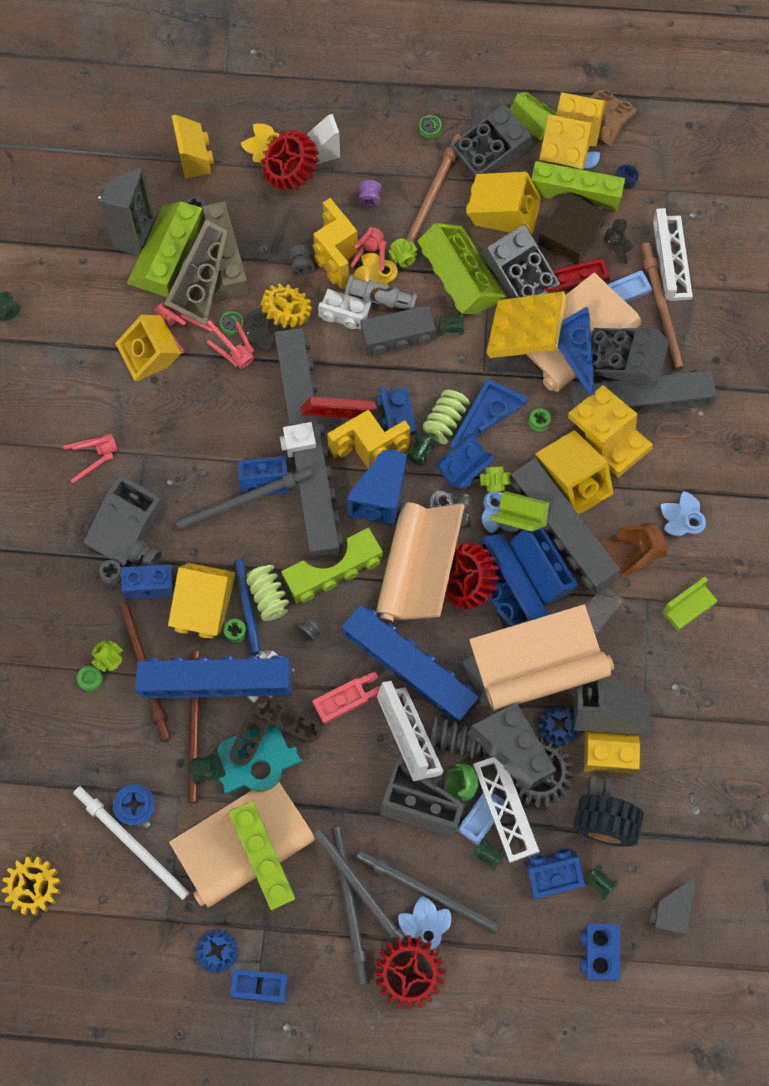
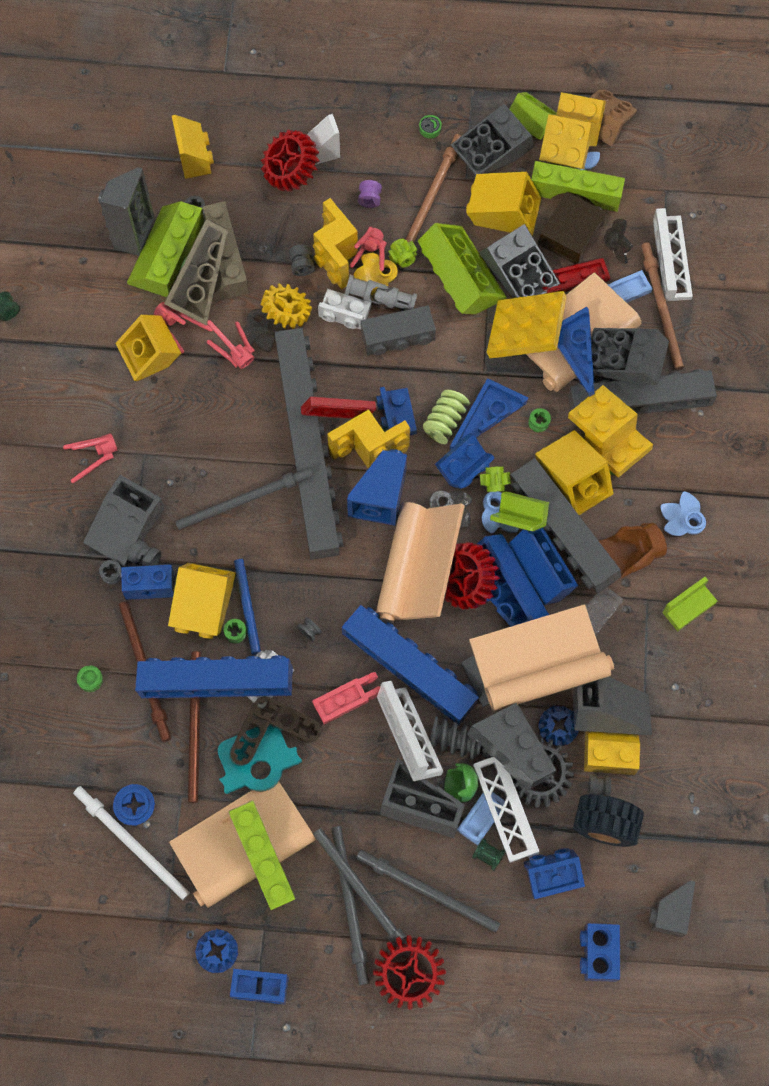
(22, 891): yellow gear -> none
(106, 656): lime gear -> none
(205, 768): clear green wheel -> none
(228, 321): tile -> none
(258, 143): yellow plate -> none
(261, 471): blue bracket -> none
(266, 594): yellowish green piece -> none
(297, 438): white bracket -> none
(306, 581): lime arch -> none
(421, 449): clear green bush -> none
(425, 919): light blue plate -> none
(451, 324): clear green bush -> none
(601, 882): clear green bush -> none
(629, 173): clear blue tile -> none

